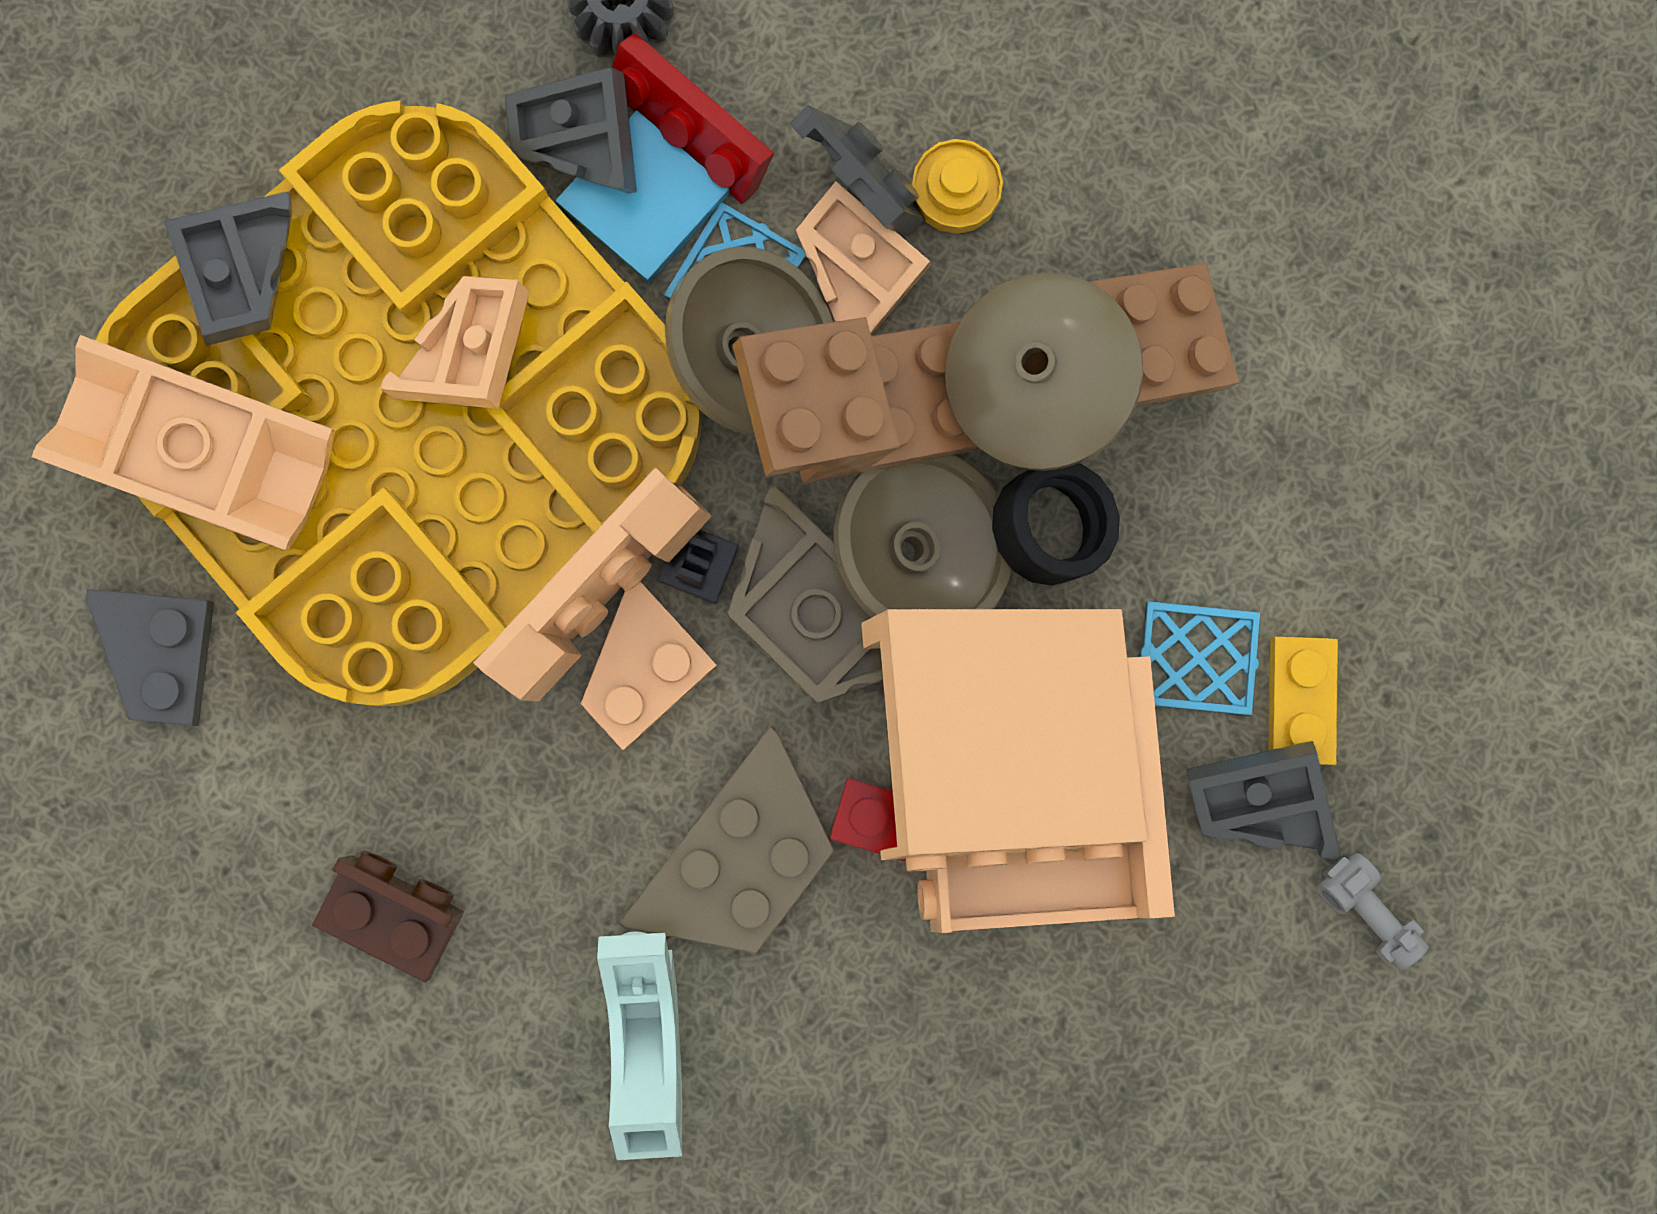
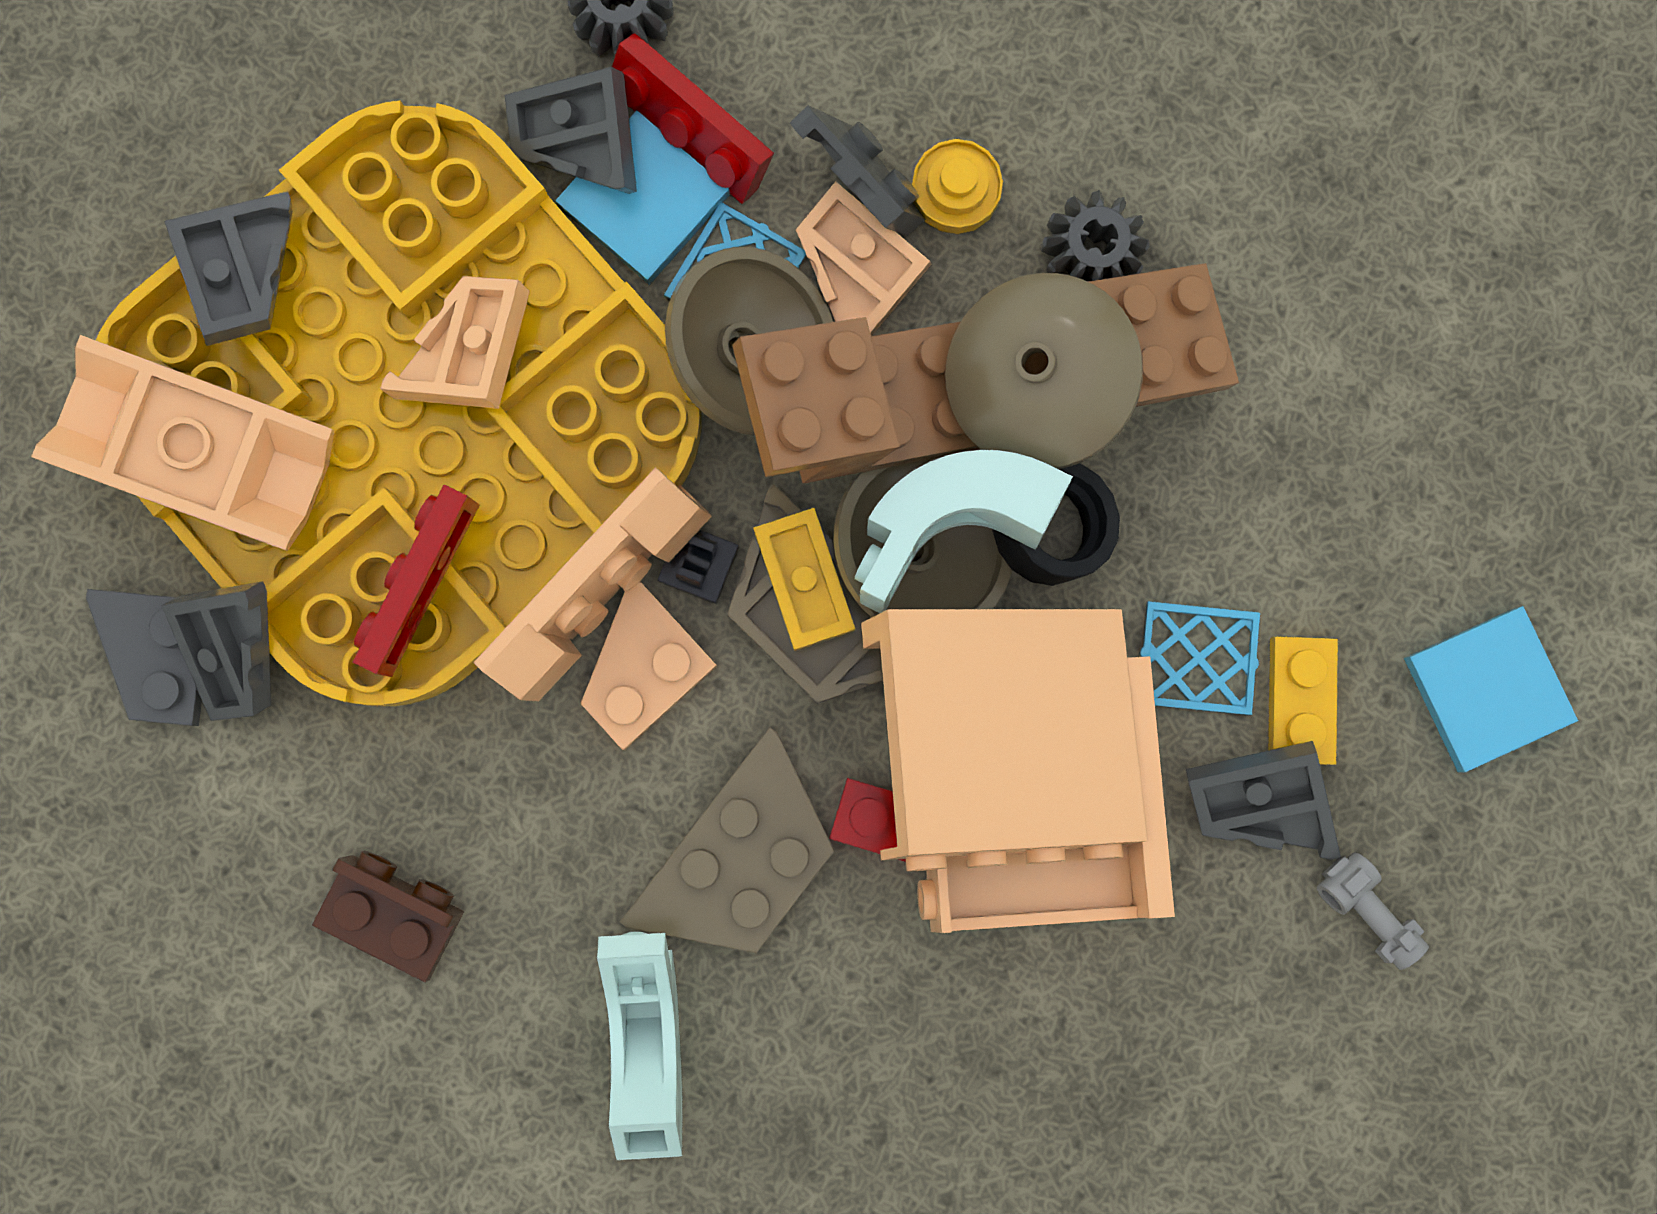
(225, 647): none -> dark grey wing
(414, 581): none -> red plate
(804, 579): none -> yellow plate
(956, 490): none -> light aqua arch
(1099, 224): none -> dark grey gear
(1490, 689): none -> medium azure tile

